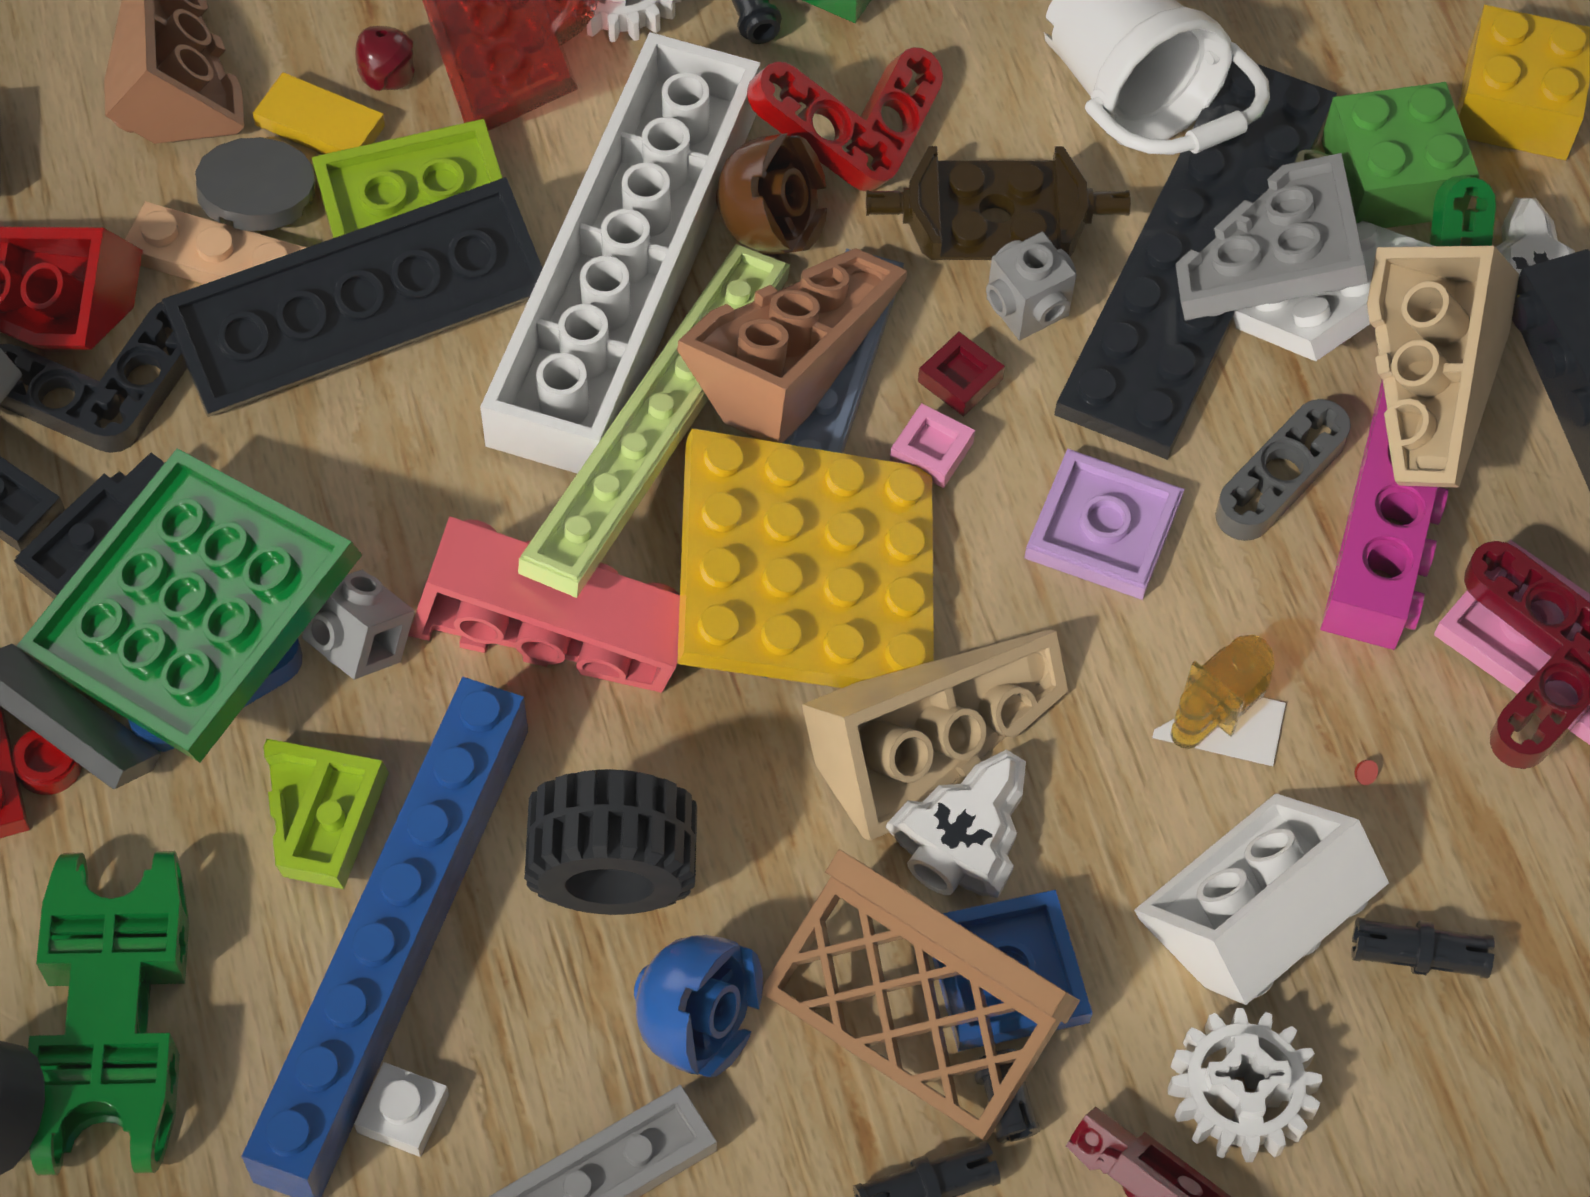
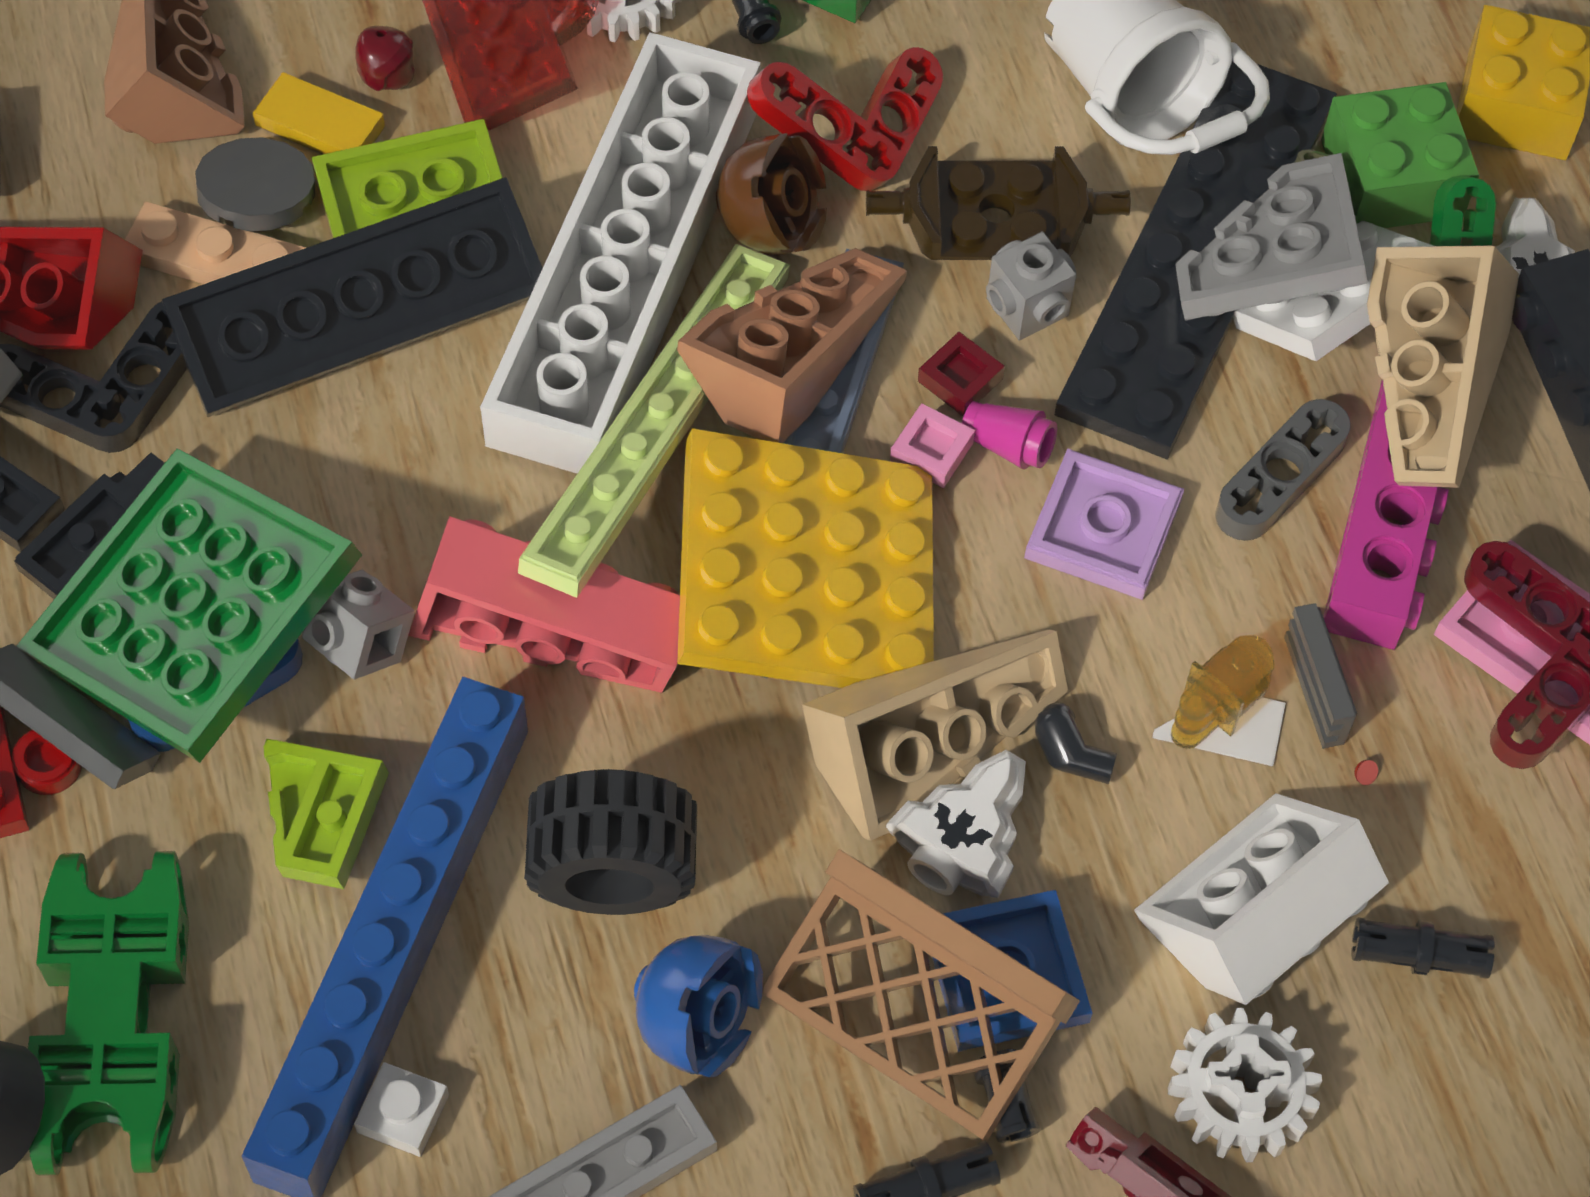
(1013, 432): none -> dark pink cone
(1066, 748): none -> black arm
(1320, 675): none -> dark grey tile

